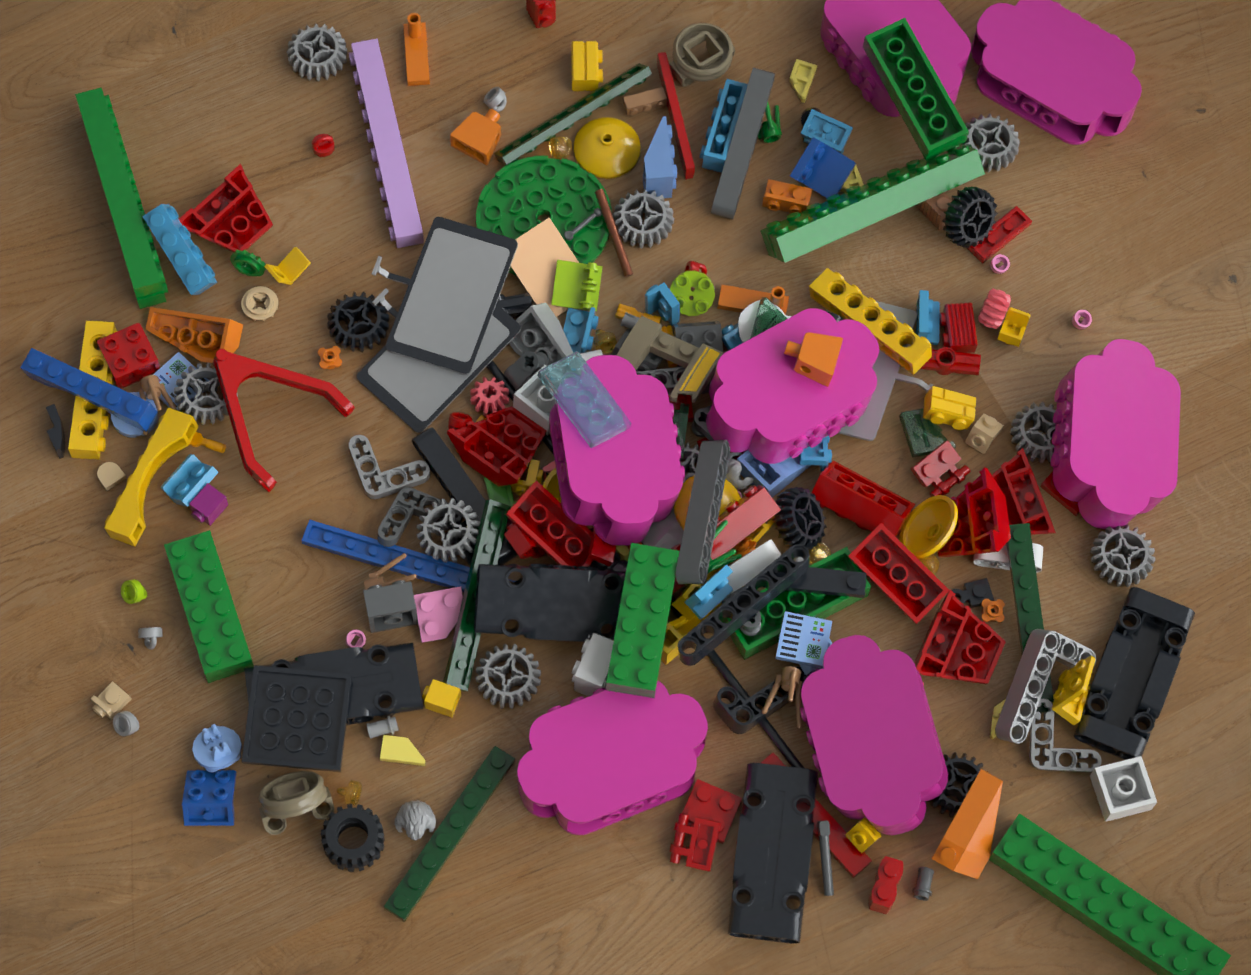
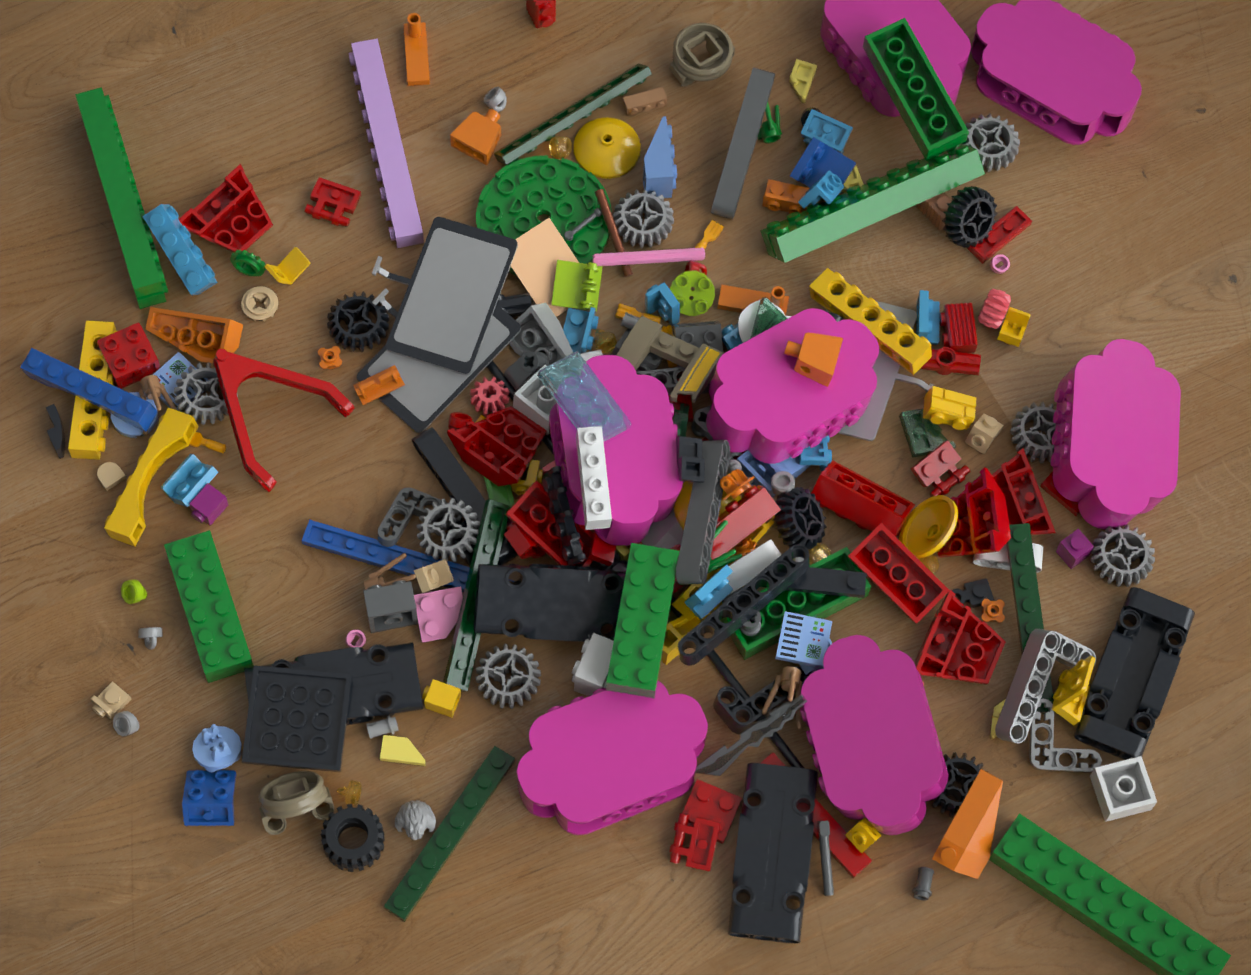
(323, 145): red tile -> none
(324, 61): light grey gear -> none
(336, 196): none -> red plate
(378, 385): none -> orange hinge
(383, 479): light grey beam -> none
(433, 575): none -> tan bracket
(563, 515): none -> black hinge
(584, 65): yellow brick -> none
(593, 478): none -> white brick
(646, 257): none -> bright pink axle
(675, 116): red tile -> none
(689, 459): none -> black slope
(710, 234): none -> light orange piece
(724, 124): dark azure brick -> none
(735, 483): none -> orange hinge
(752, 736): none -> dark grey sword
(782, 482): none -> light grey tile
(826, 187): none -> dark azure bracket
(886, 883): red brick -> none
(1074, 549): none -> magenta brick
(1087, 319): bright pink hinge -> none

